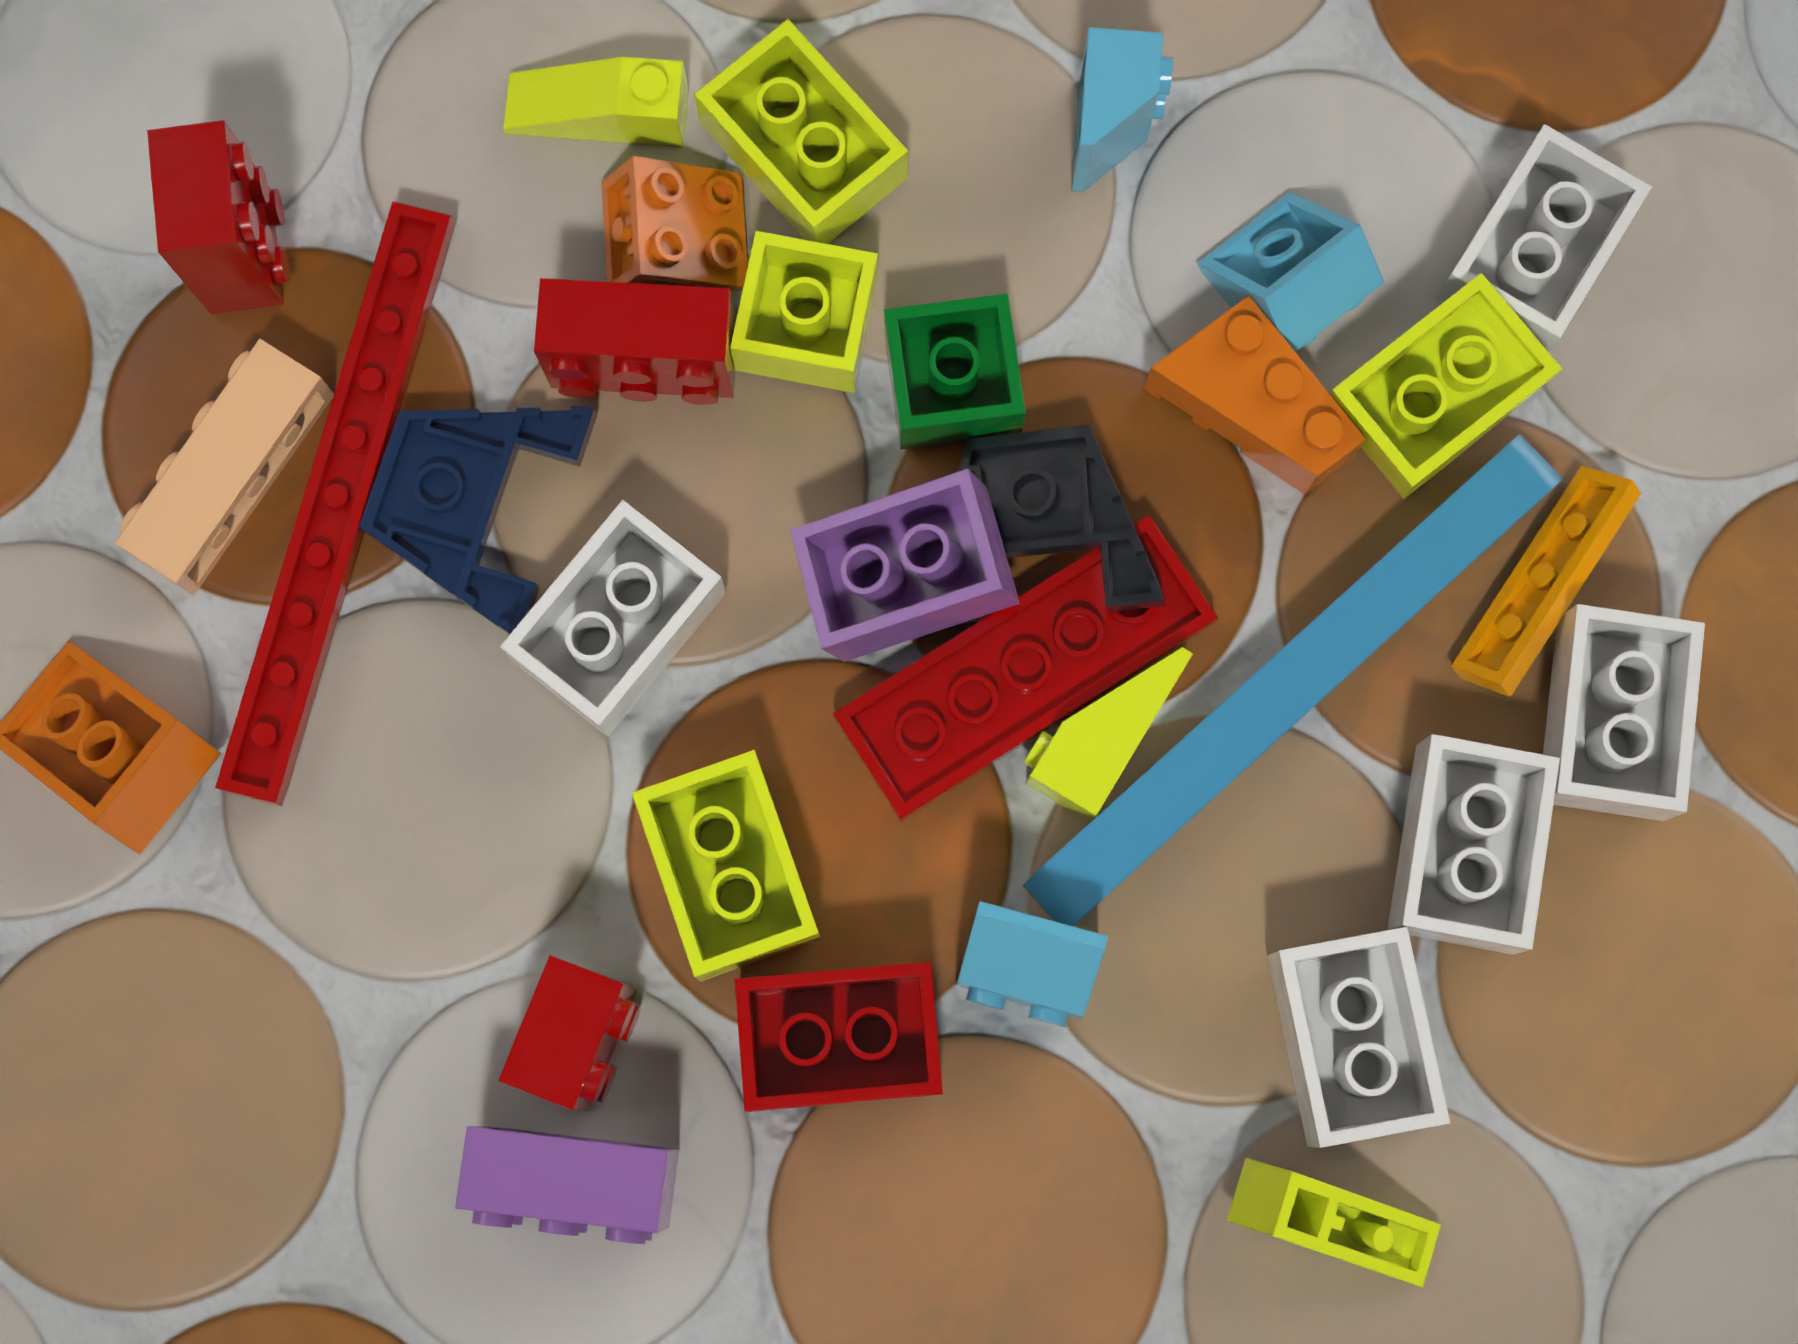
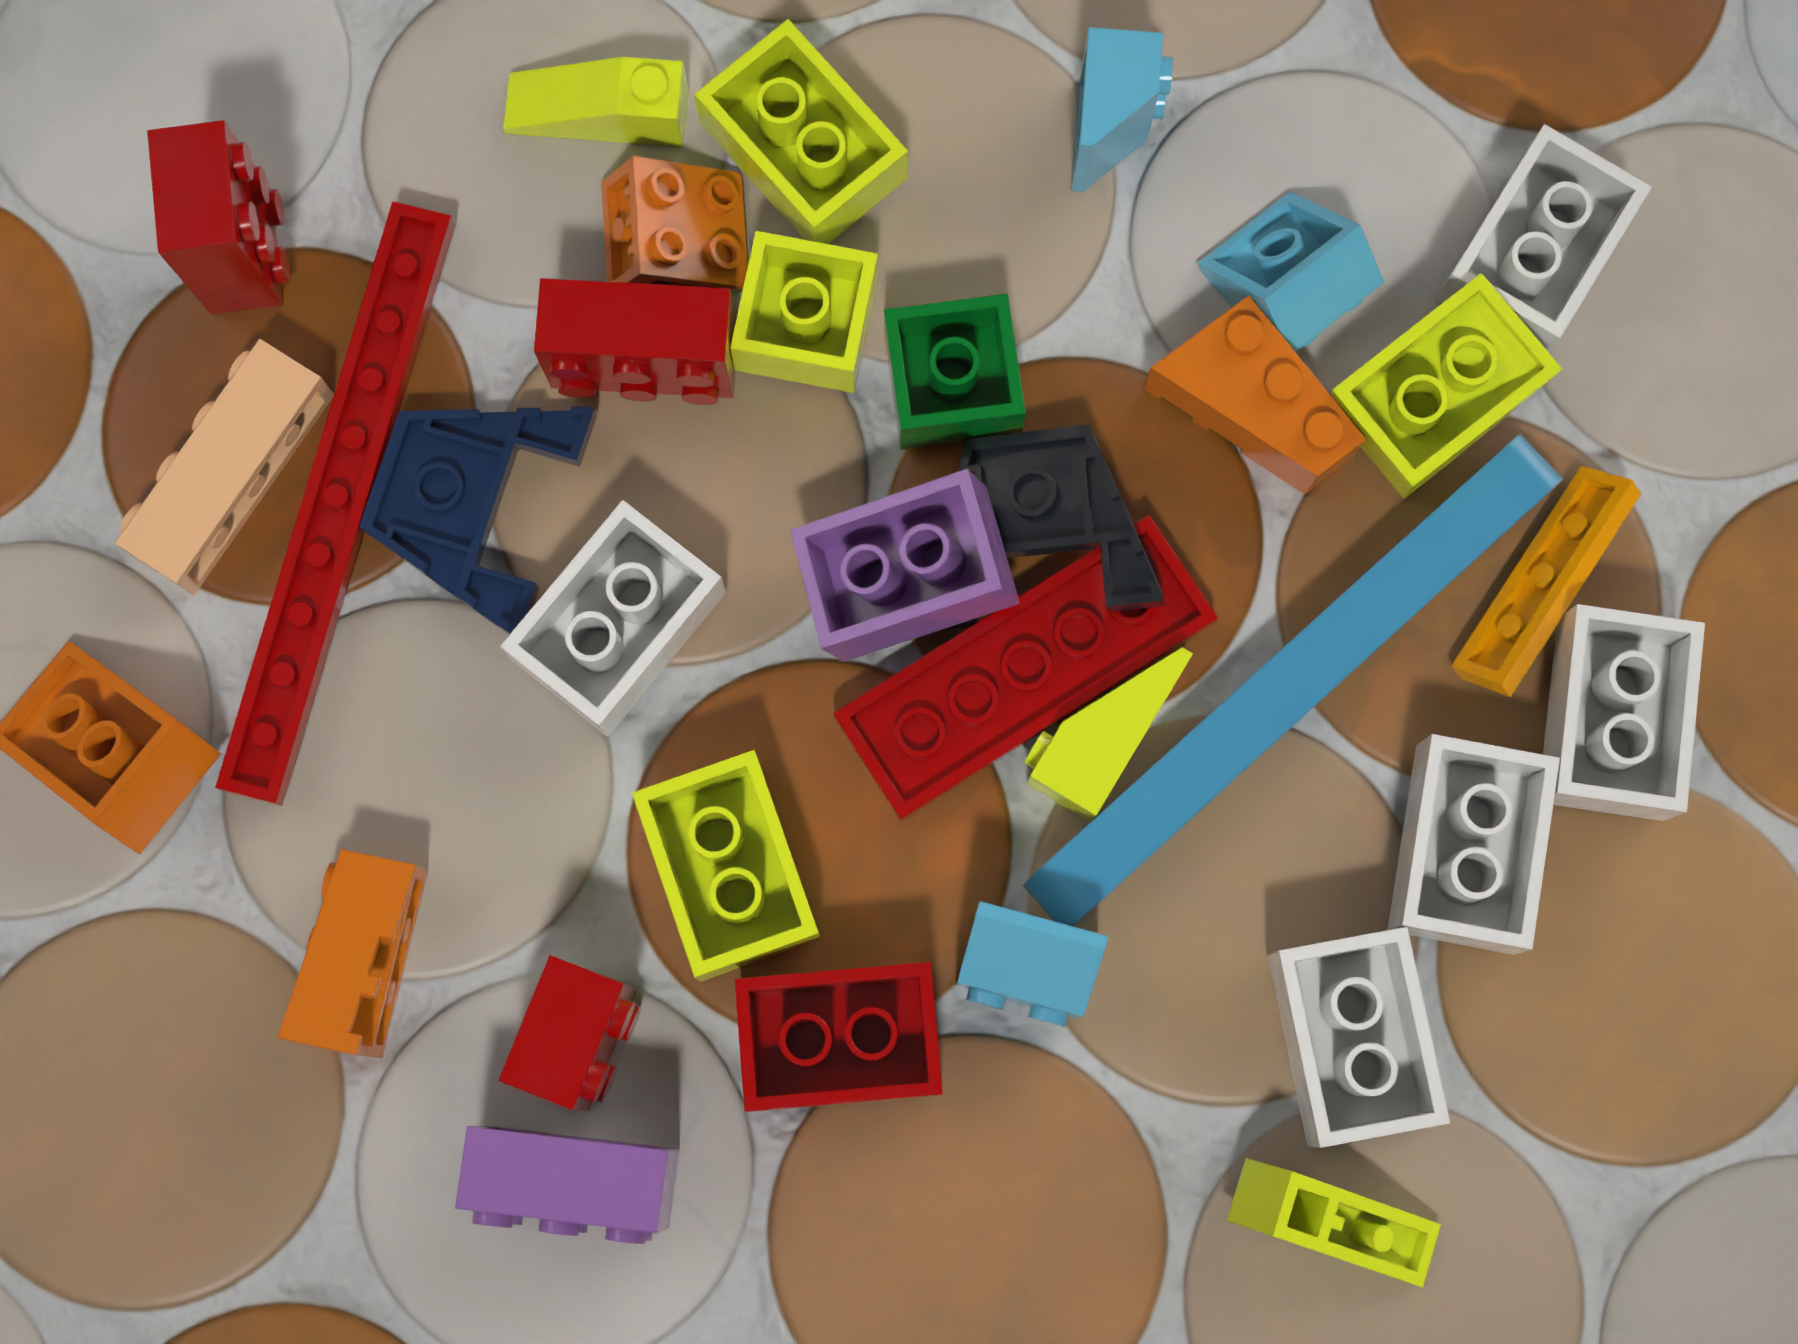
(355, 955): none -> orange wedge

